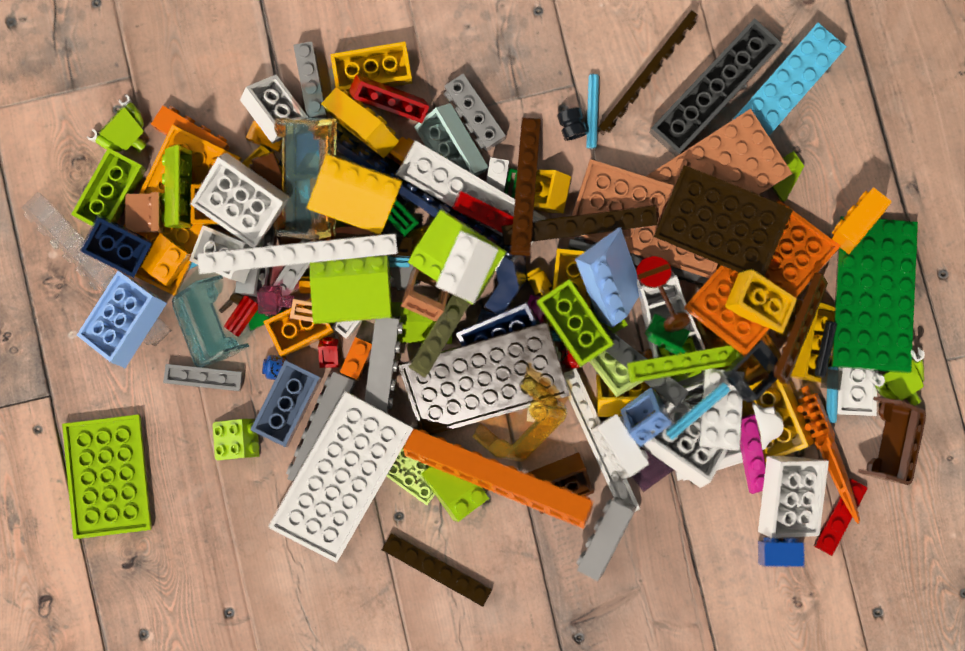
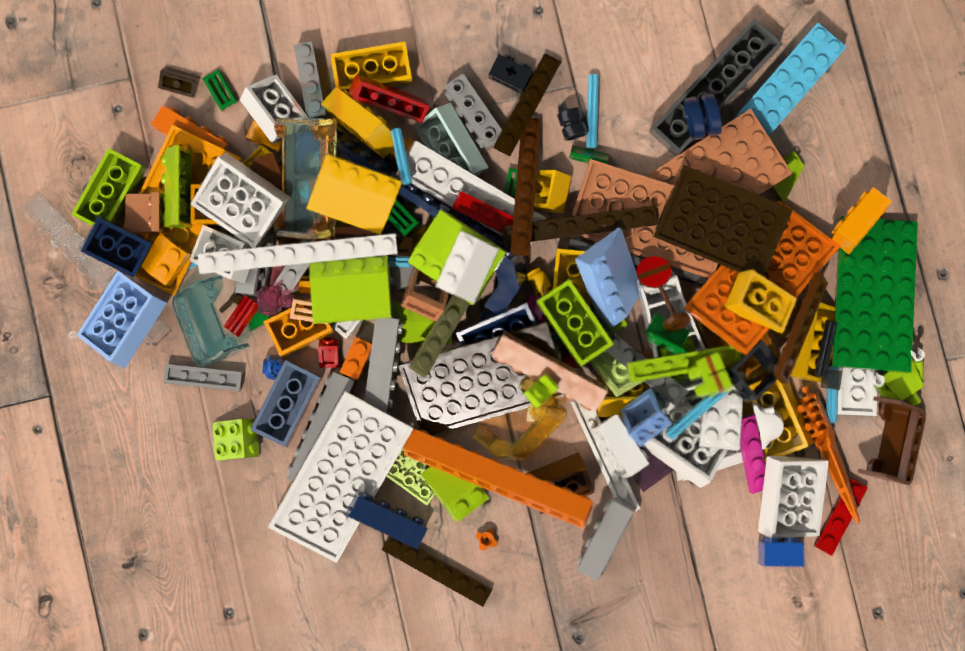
(106, 476): lime plate -> none
(122, 129): lime torso -> none
(178, 82): none -> dark brown slope
(227, 103): none -> green tile
(387, 520): none -> dark blue brick
(401, 156): none -> medium azure axle
(485, 544): none -> orange plate
(497, 173): white slope -> none
(515, 82): none -> black brick
(527, 105): none -> dark brown plate
(536, 363): none -> brick
(541, 390): none -> lime bracket
(584, 155): none -> green slope
(653, 67): dark brown plate -> none
(702, 116): none -> dark blue wheel
(712, 374): none -> lime hips

